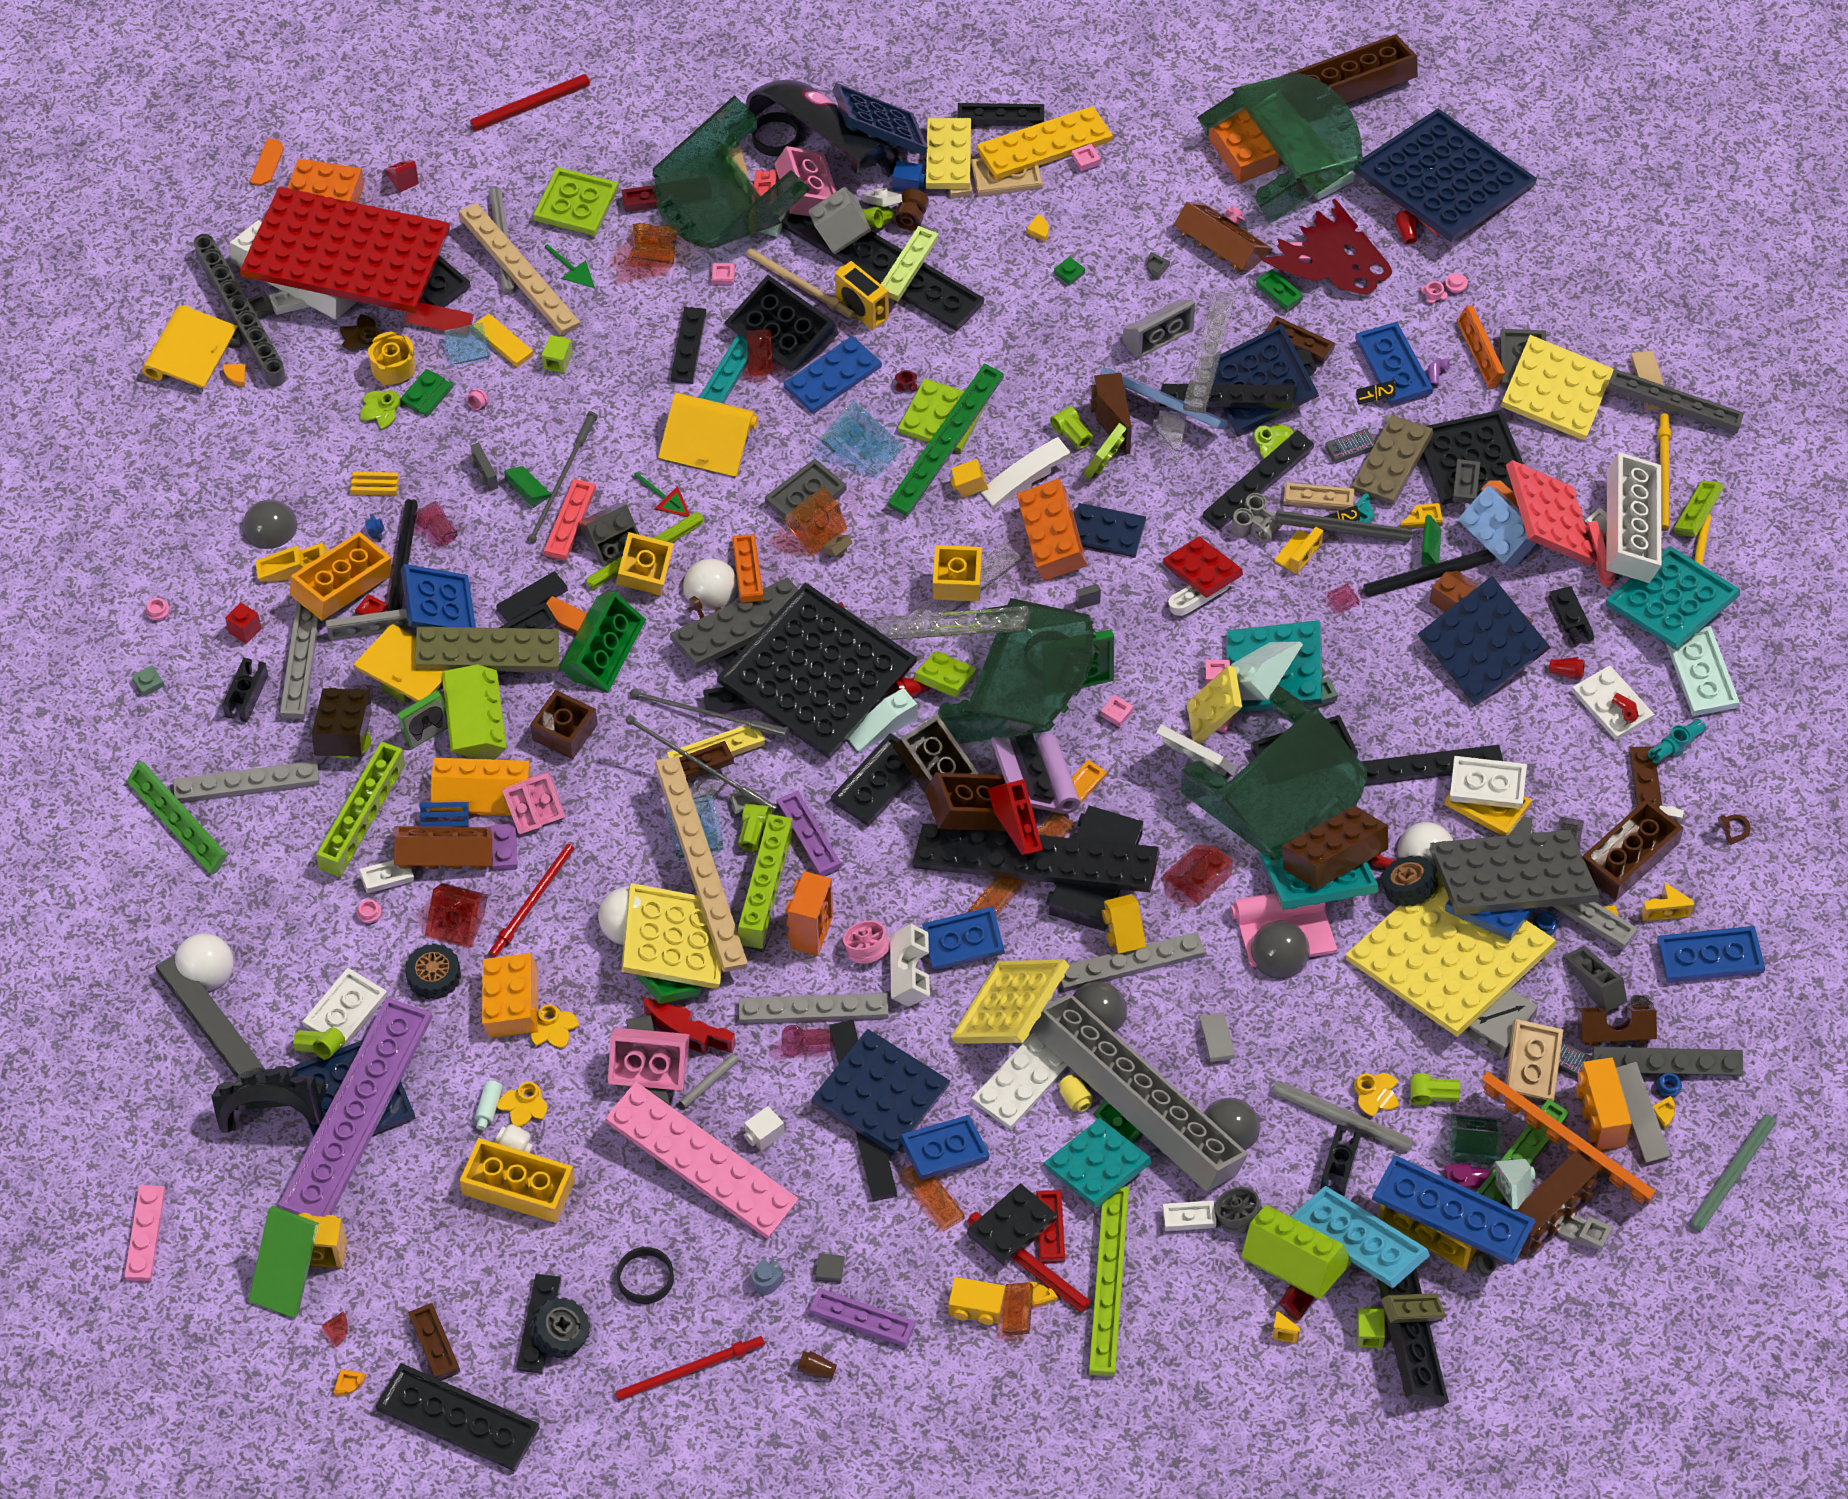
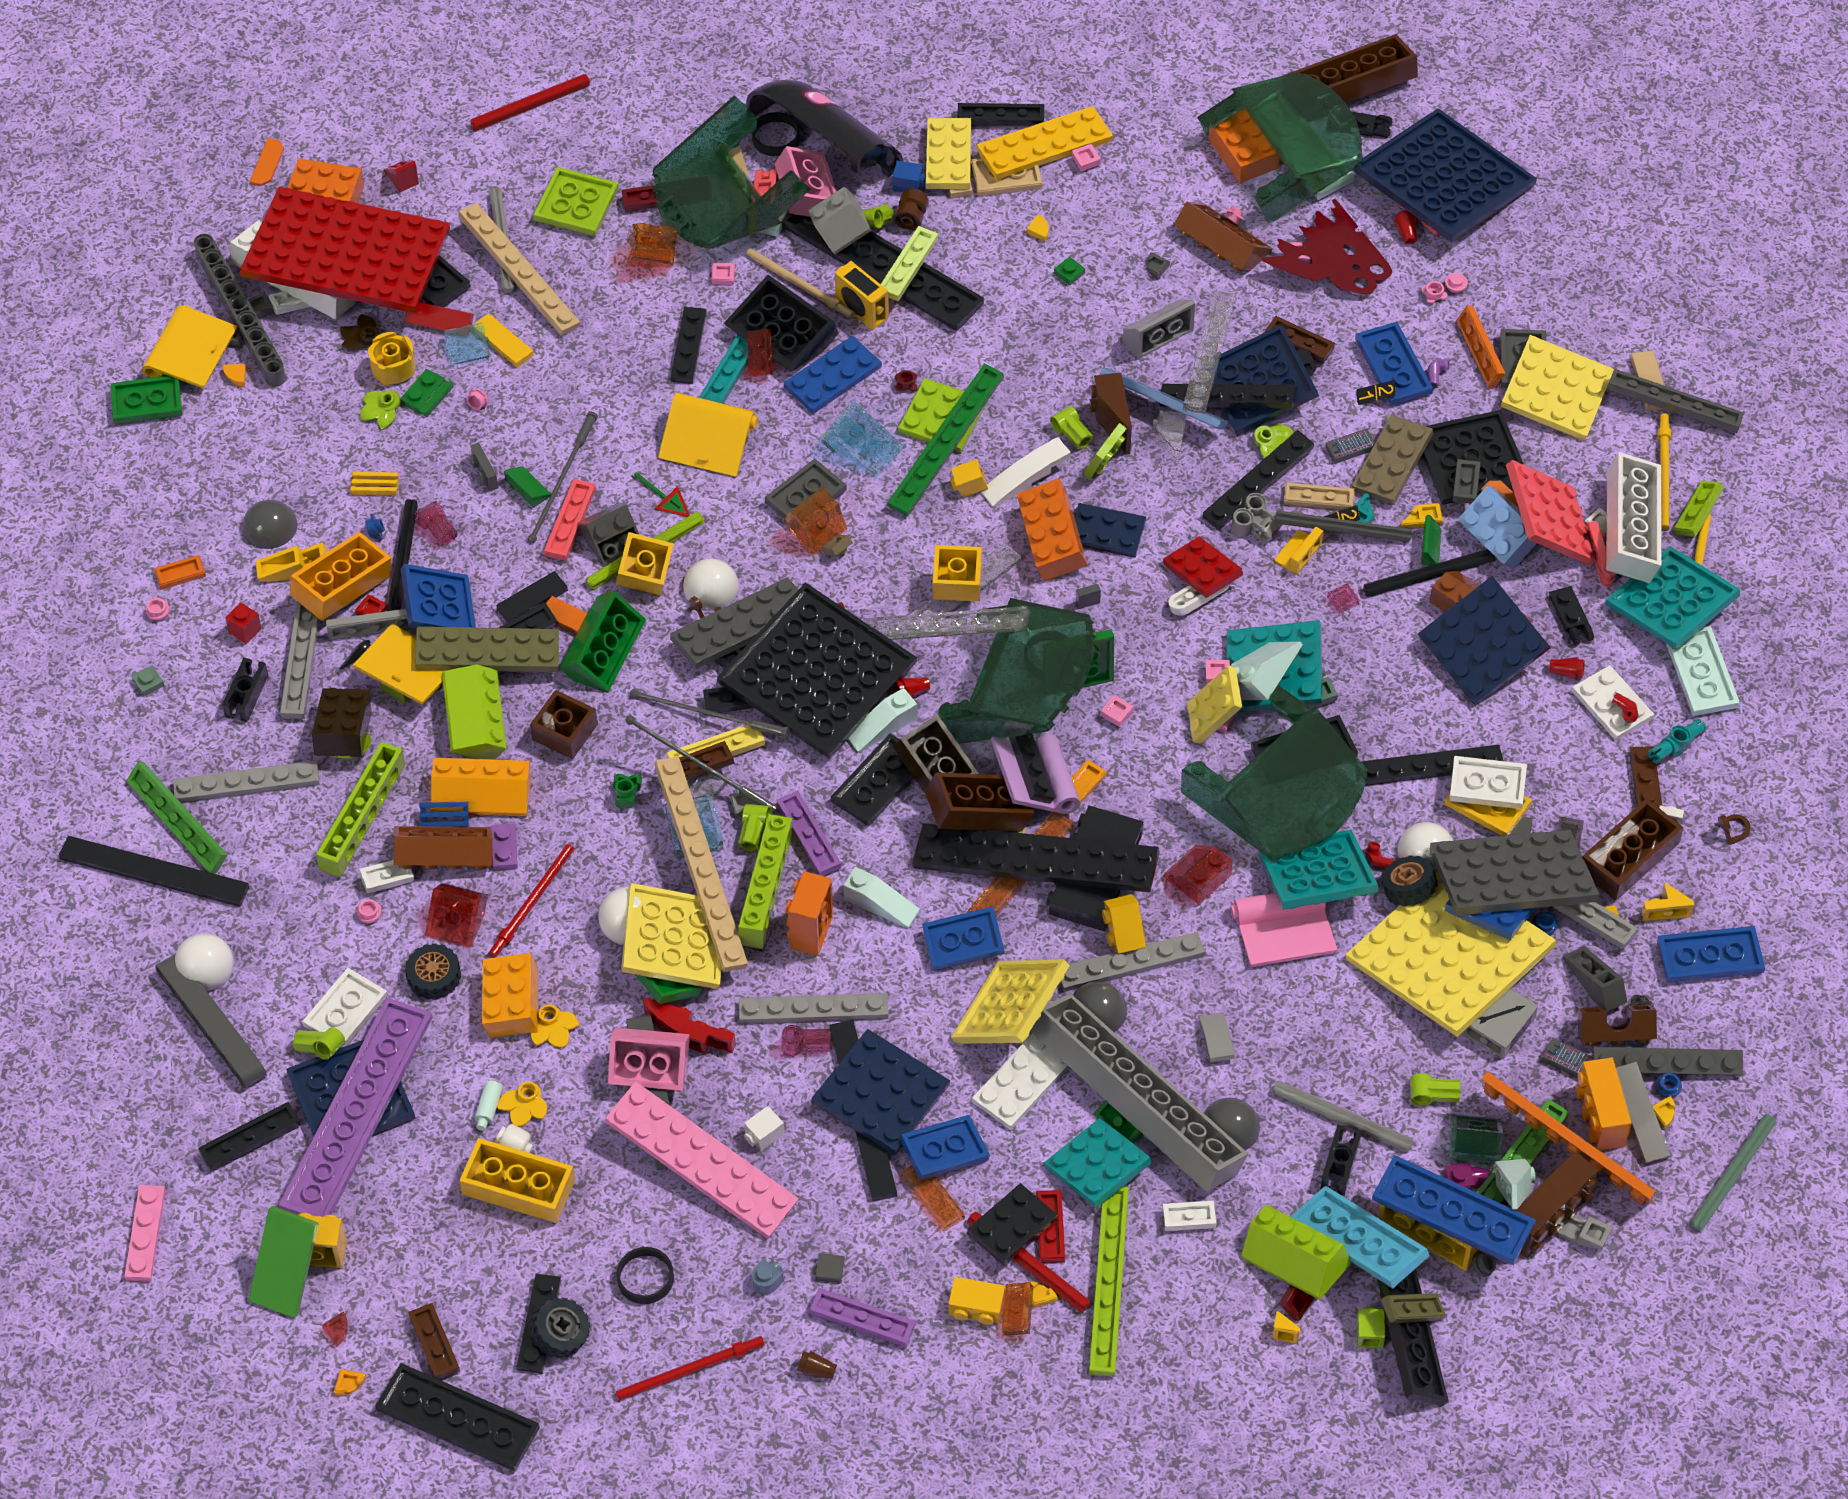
(146, 399): none -> green plate
(154, 871): none -> black tile
(180, 572): none -> orange tile
(249, 1136): none -> black plate
(268, 1089): black piece -> none
(356, 653): none -> black bar
(423, 720): tile -> none
(534, 802): bright pink slope -> none
(557, 353): lime brick -> none
(577, 274): green piece -> none
(626, 789): none -> green plate
(708, 1081): light grey bar -> none
(747, 568): orange tile -> none
(866, 938): bright pink wheel -> none
(879, 119): dark blue plate -> none
(879, 898): none -> light aqua slope
(882, 197): white plate -> none
(906, 949): white arch -> none
(945, 674): lime plate -> none
(1016, 815): red slope -> none
(1075, 1093): light yellow brick -> none
(1196, 751): white plate -> none
(1236, 1203): dark grey wheel -> none
(1279, 290): green plate -> none
(1280, 949): dark grey piece -> none
(1335, 847): reddish brown brick -> none
(1367, 123): none -> black hinge
(1379, 1095): yellow plate -> none
(1534, 1060): tan tile -> none

